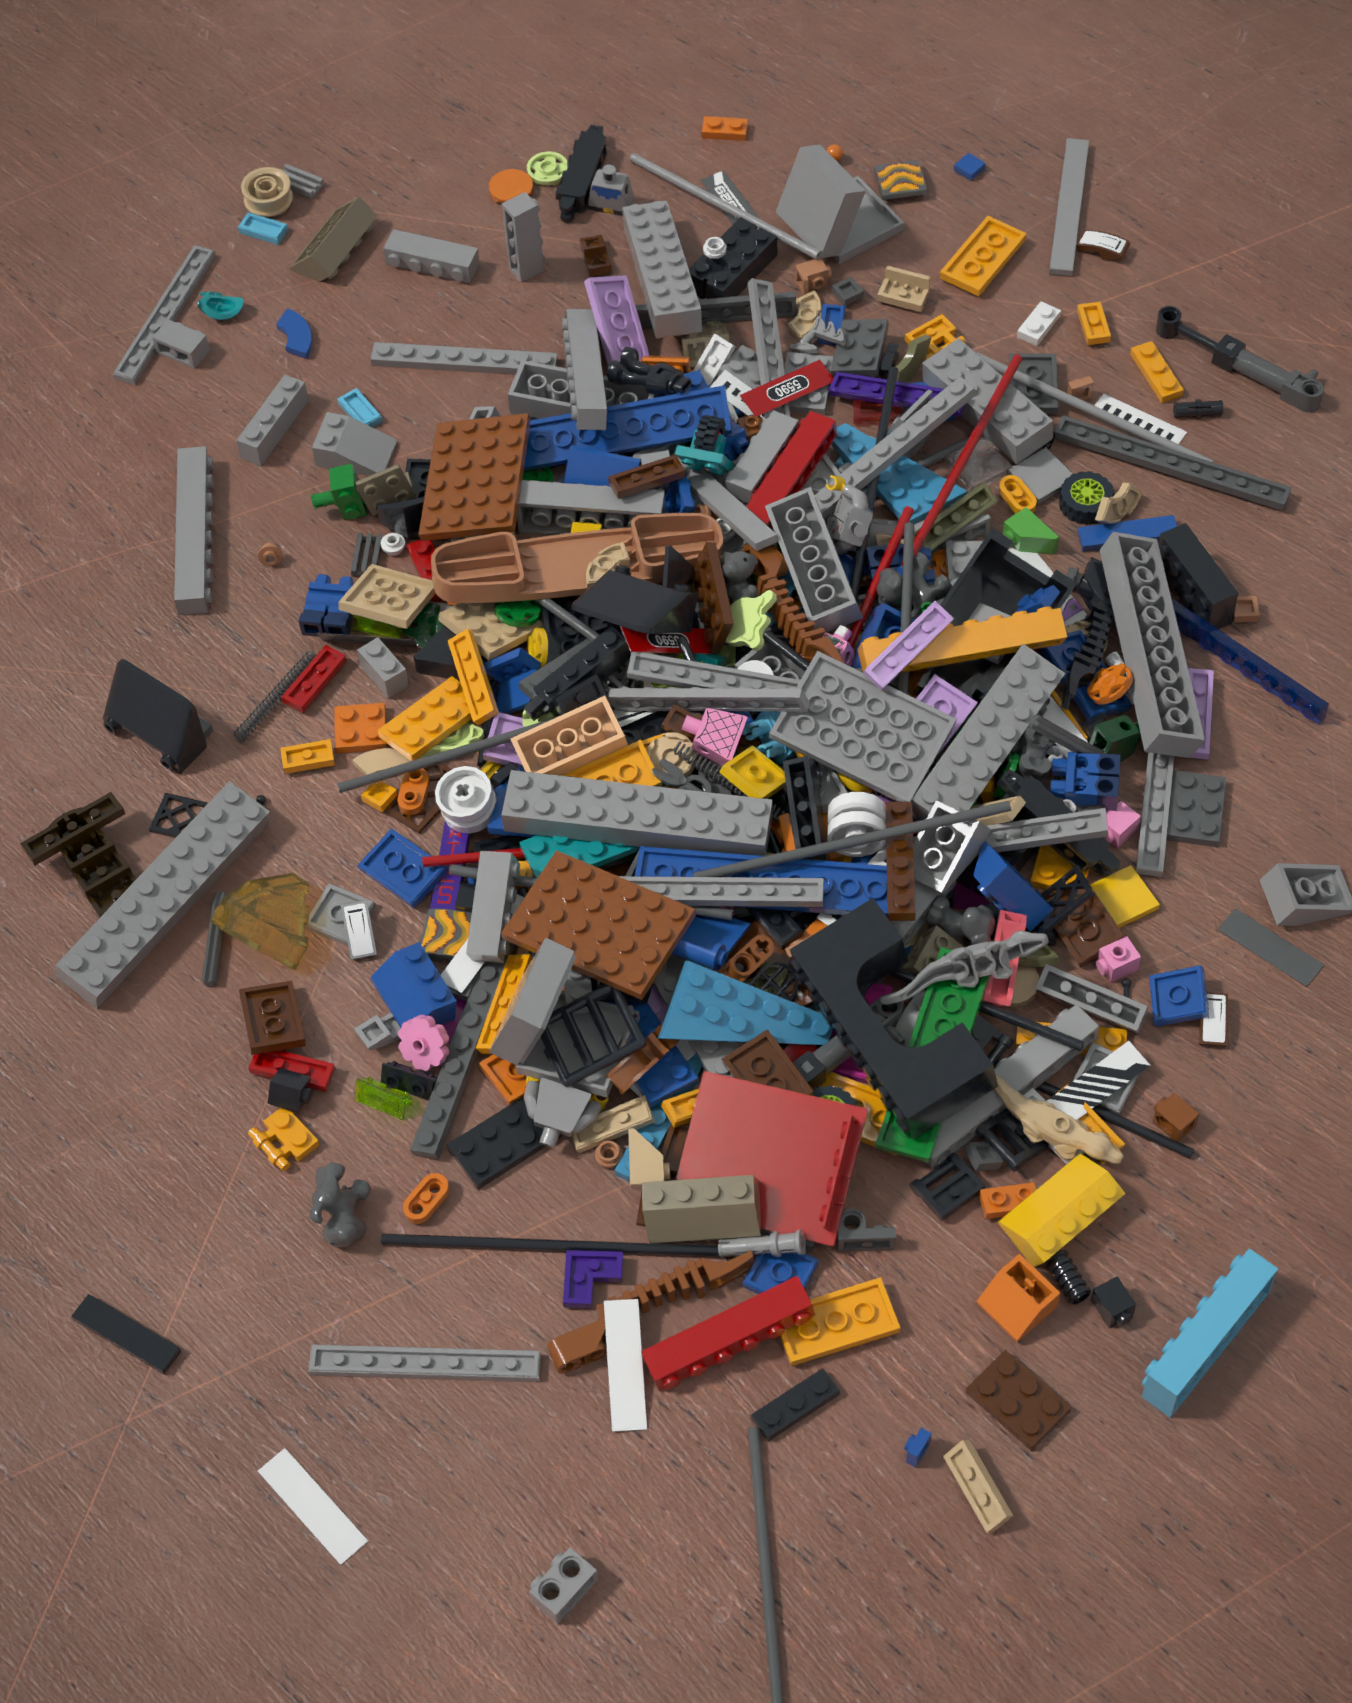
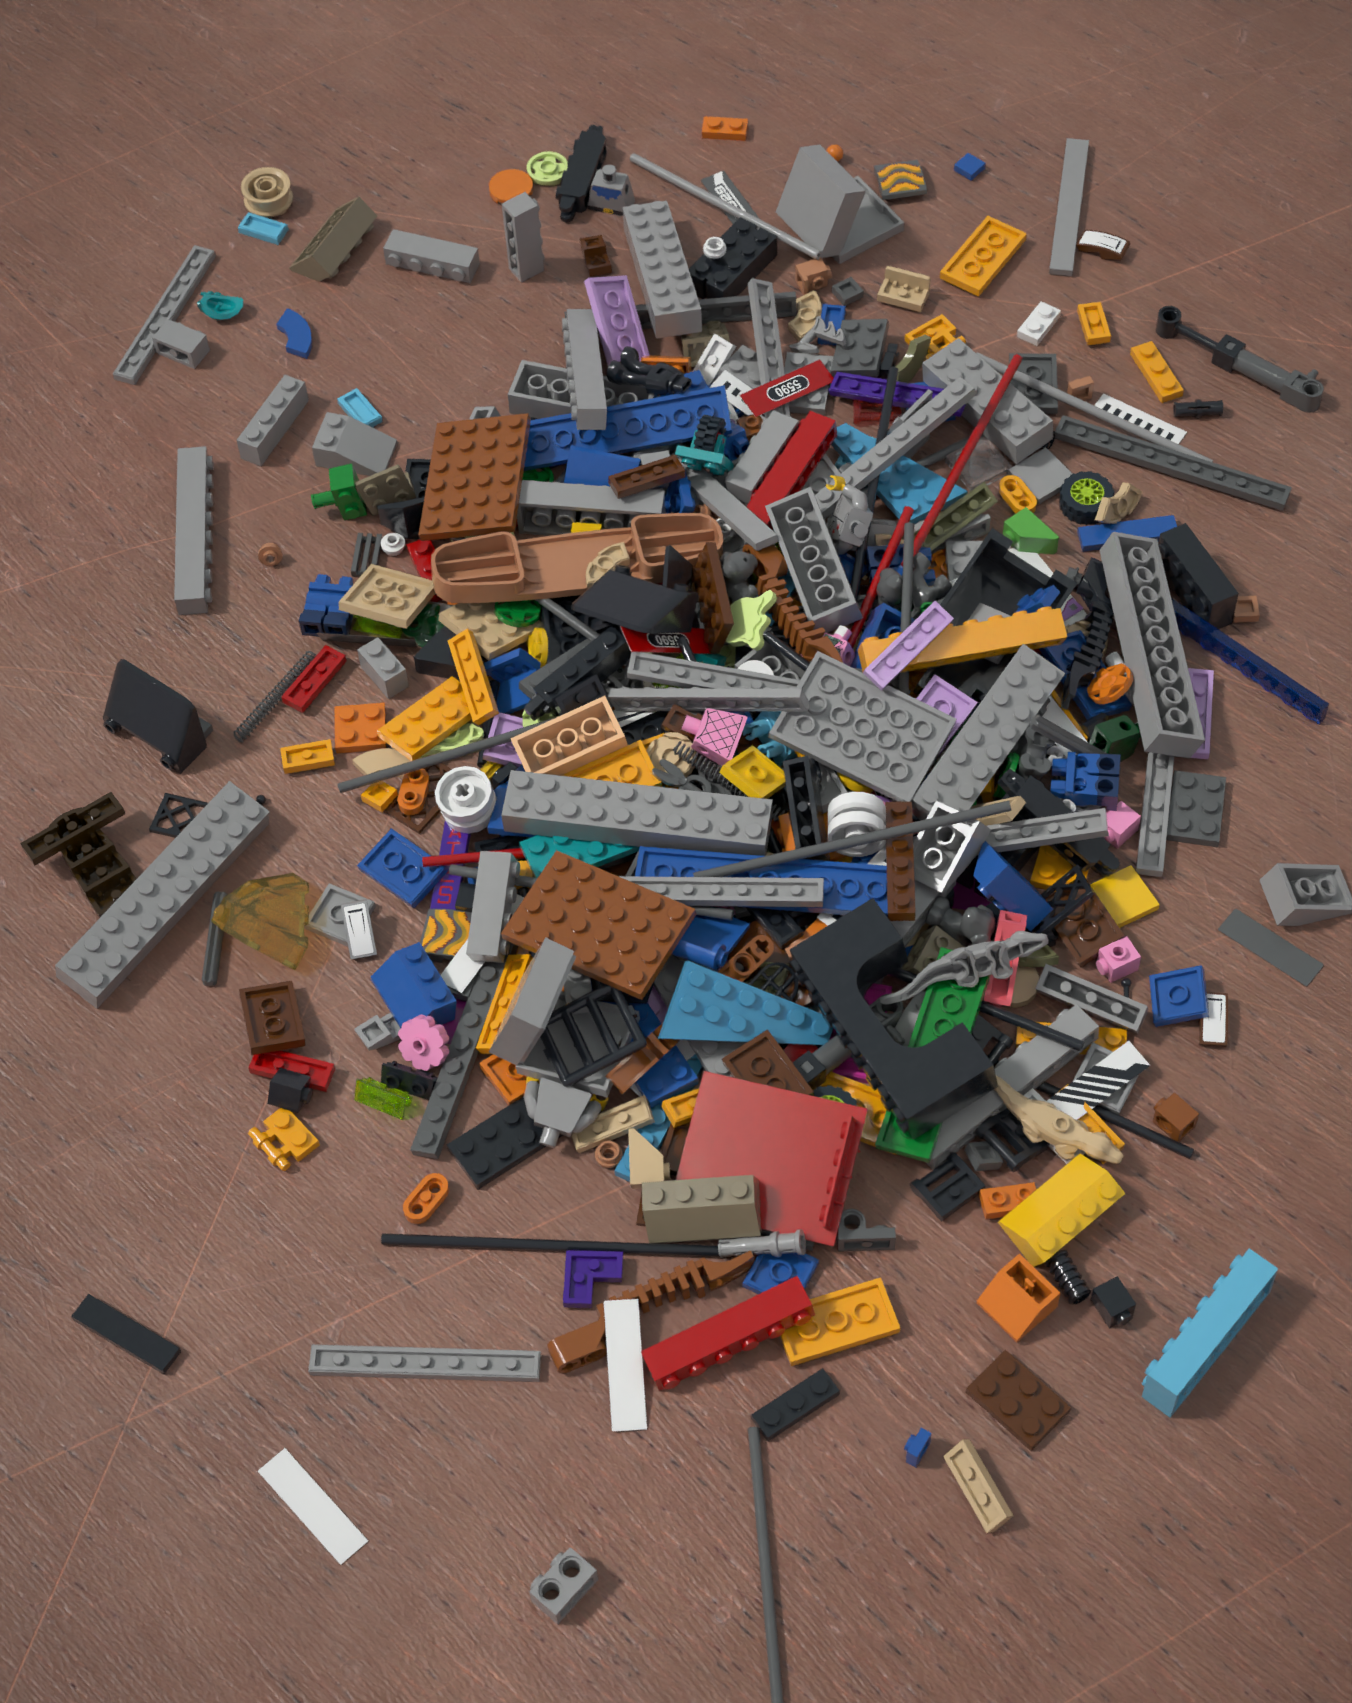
(303, 179): light grey tile -> none
(343, 1225): dark grey animal -> none
(455, 358): light grey plate -> none

